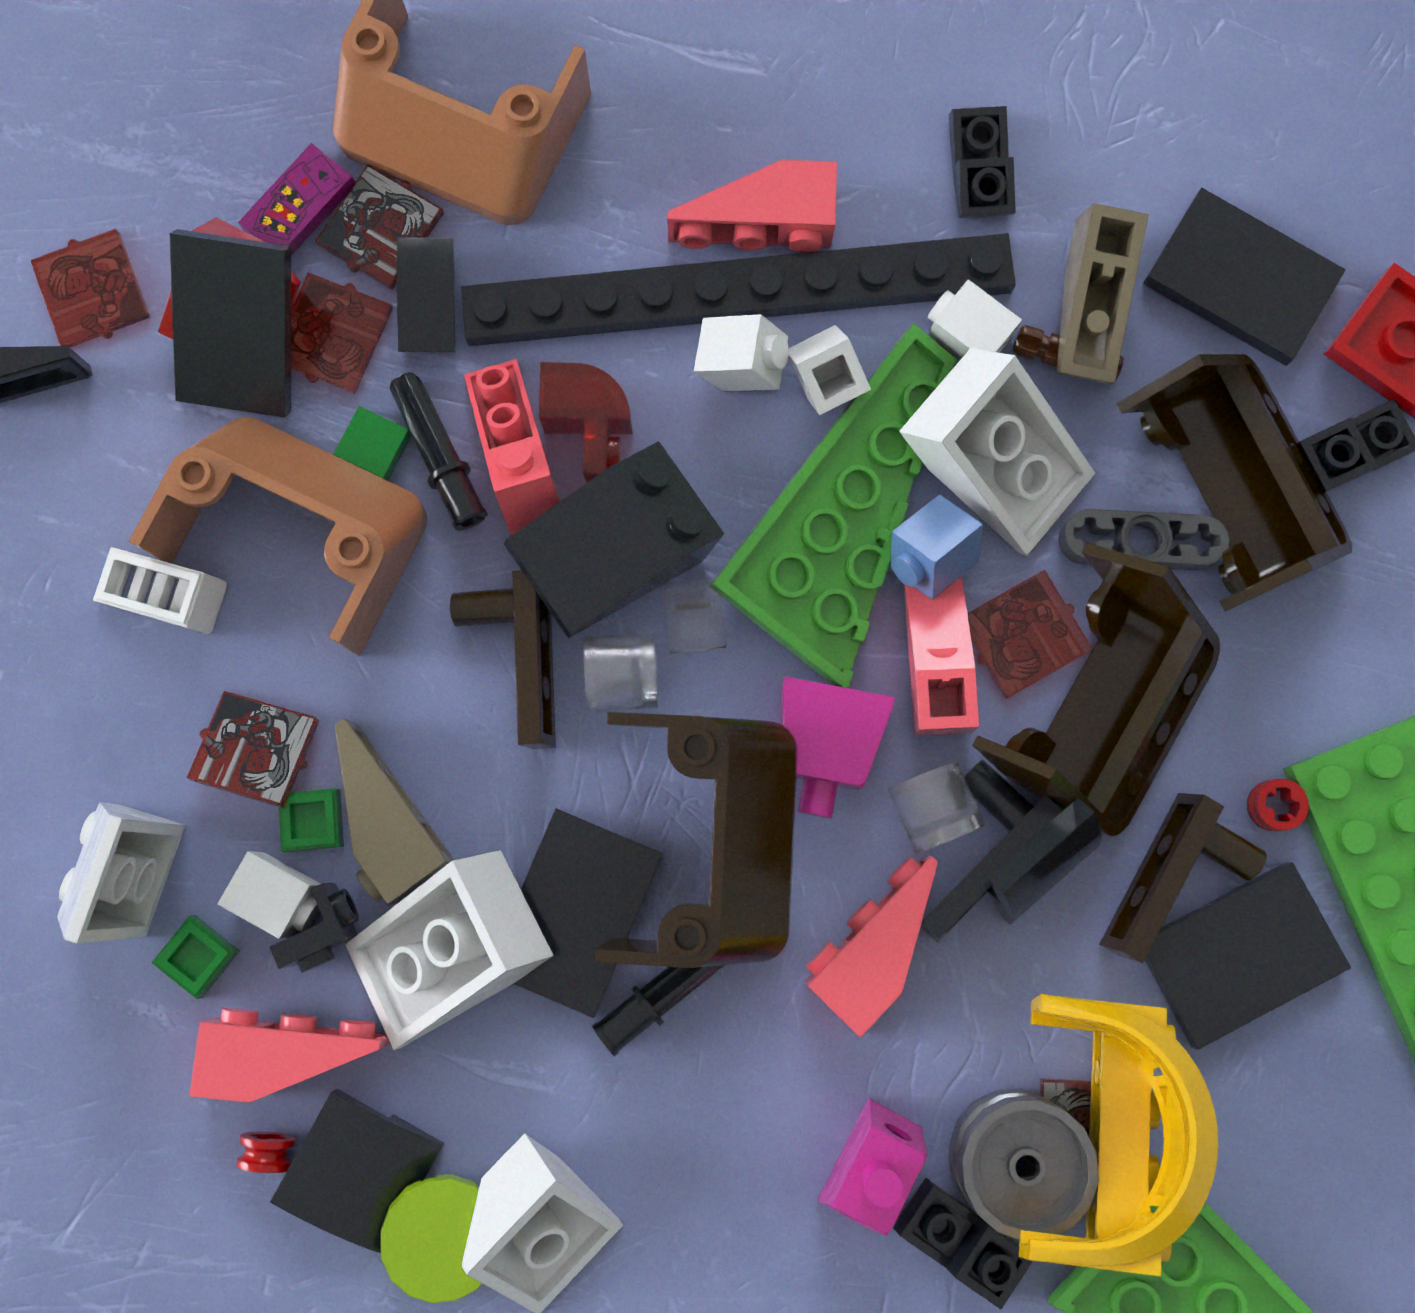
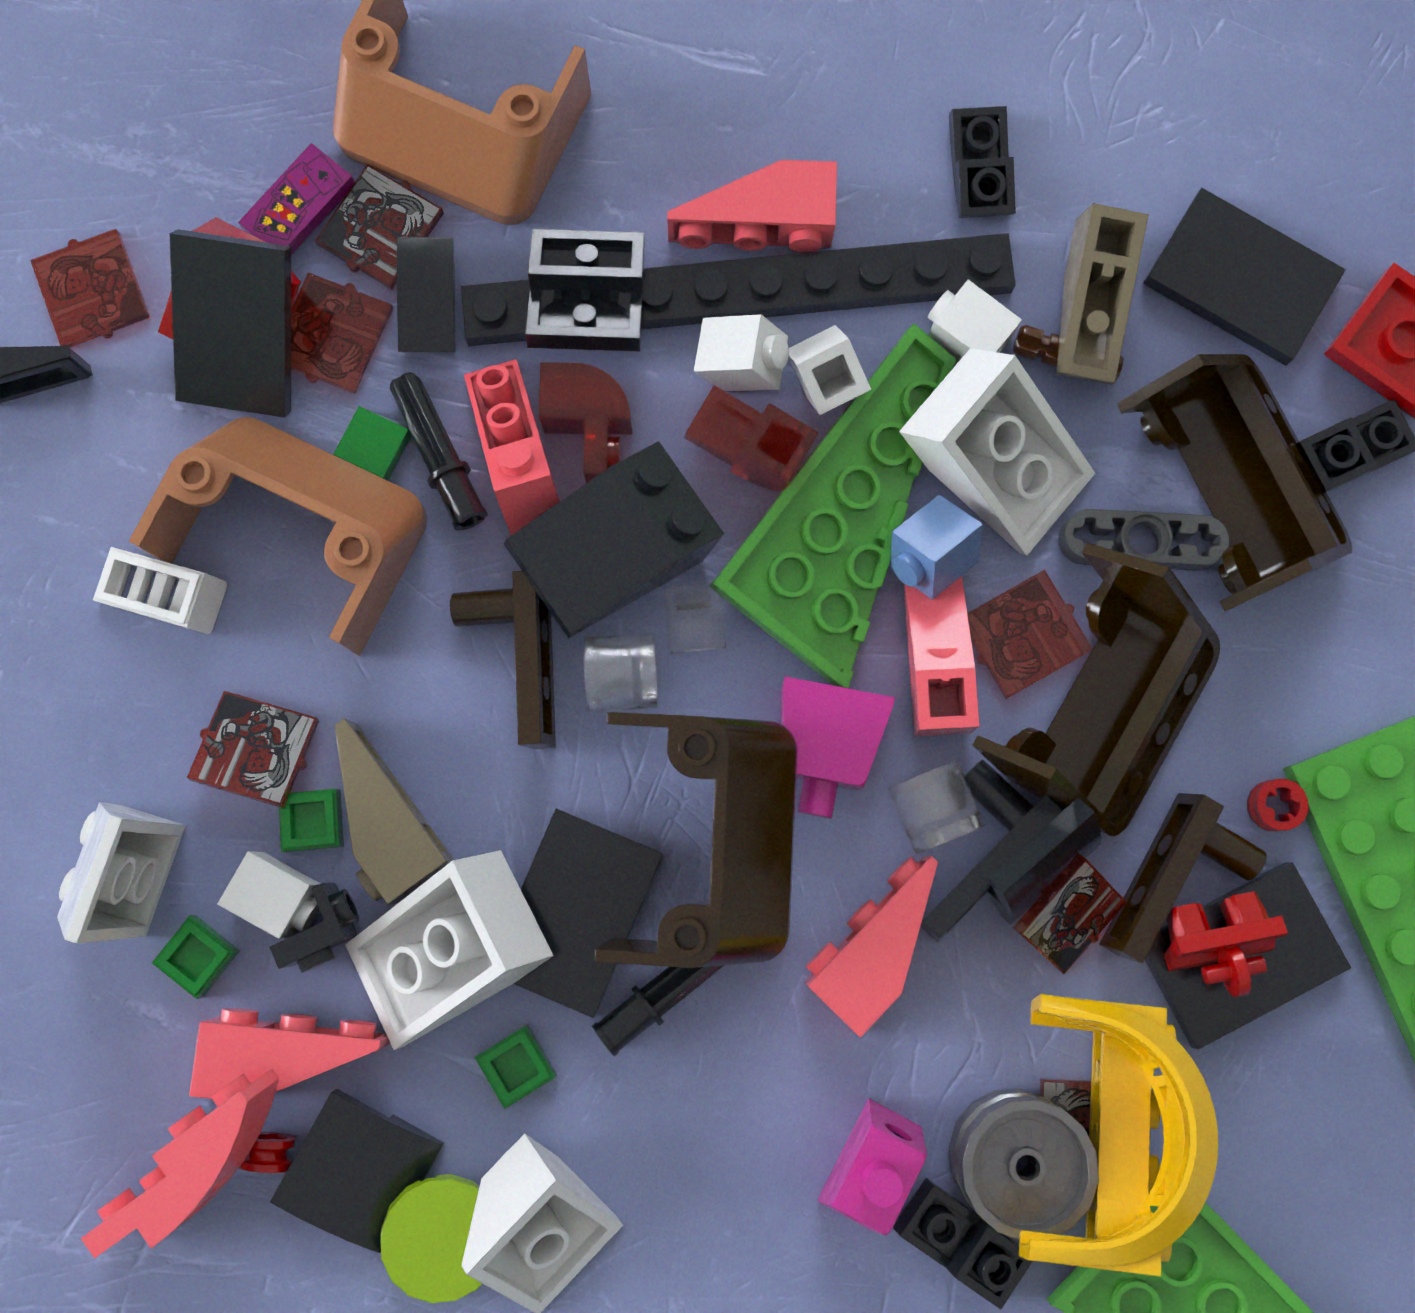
(190, 1167): none -> coral slope
(516, 1066): none -> green tile
(585, 290): none -> black slope
(756, 445): none -> clear red brick
(1070, 913): none -> piece
(1247, 933): none -> red hips

